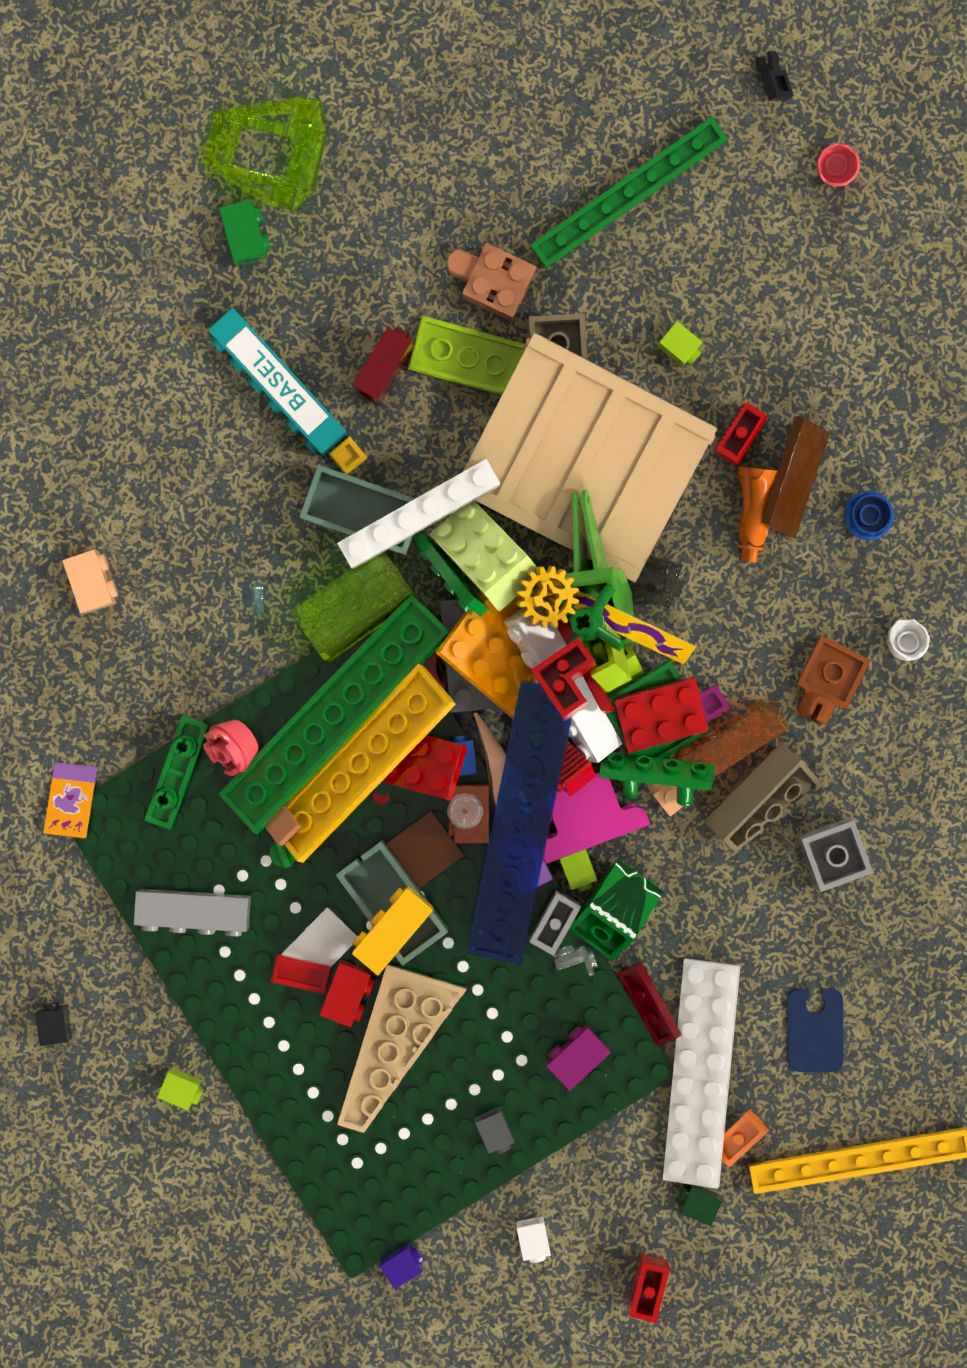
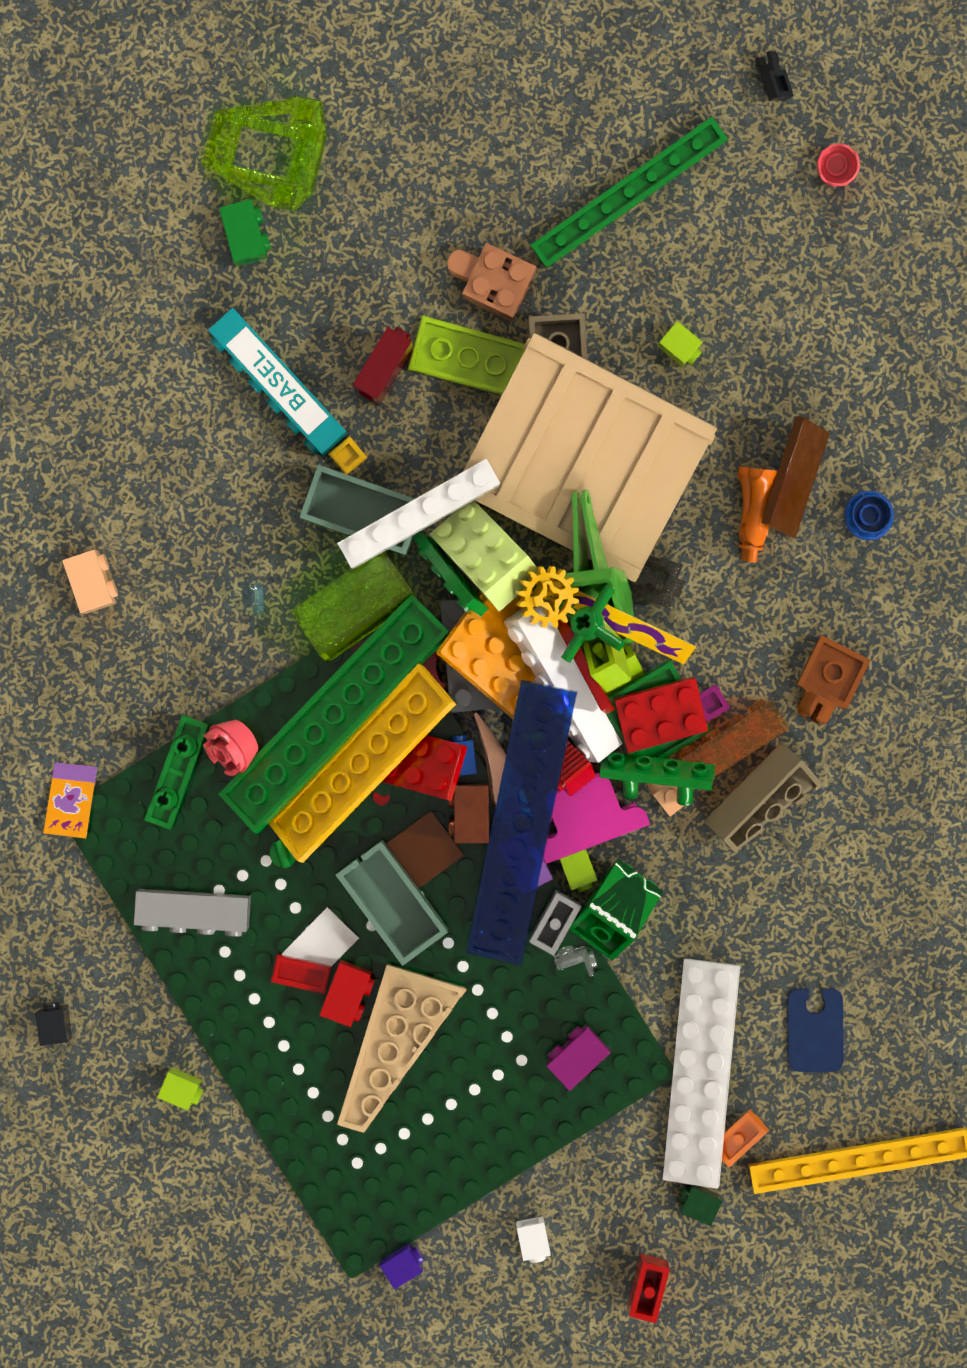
(282, 826): nougat tile -> none
(391, 929): yellow brick -> none
(468, 802): clear plate -> none
(495, 1131): dark grey brick -> none
(558, 675): red brick -> none
(649, 1003): dark red plate -> none
(740, 434): red brick -> none
(835, 854): light grey brick -> none
(914, 642): white hair -> none

